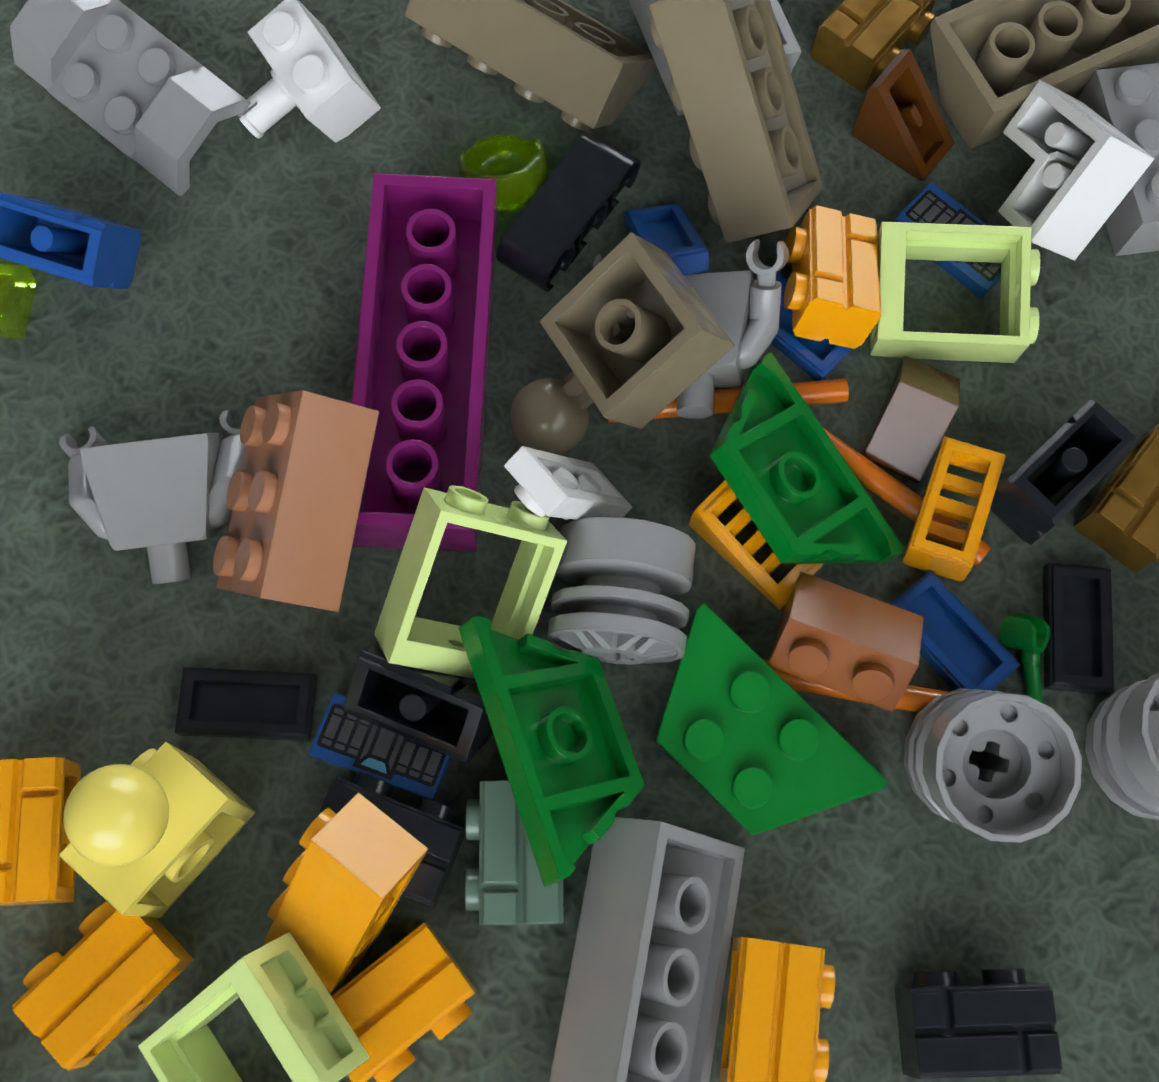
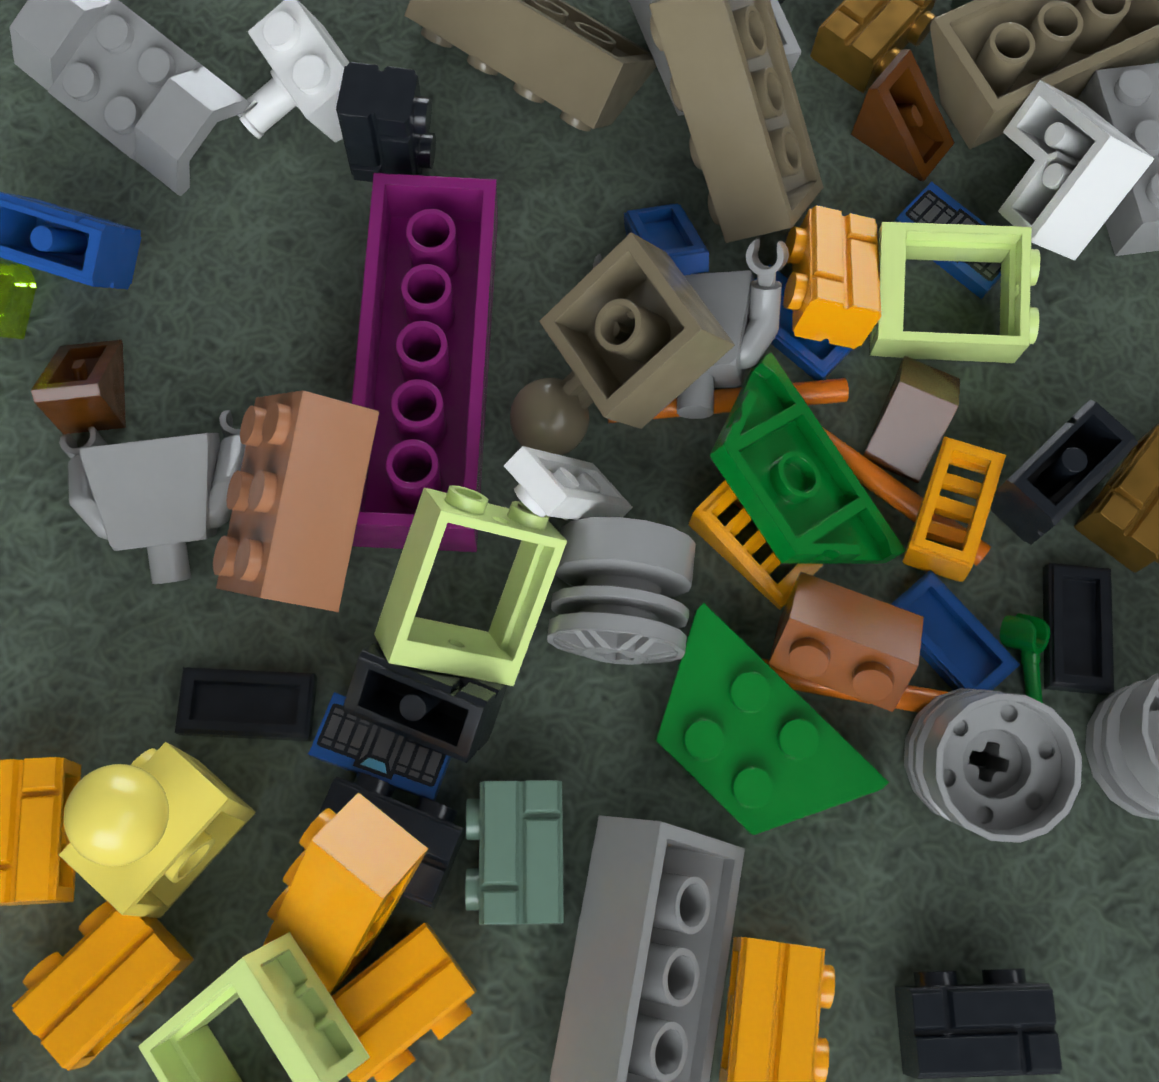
(83, 387): none -> reddish brown slope
(384, 121): none -> black brick
(513, 162): clear neon green hair -> none
(555, 741): green wing -> none
(566, 208): black beam -> none

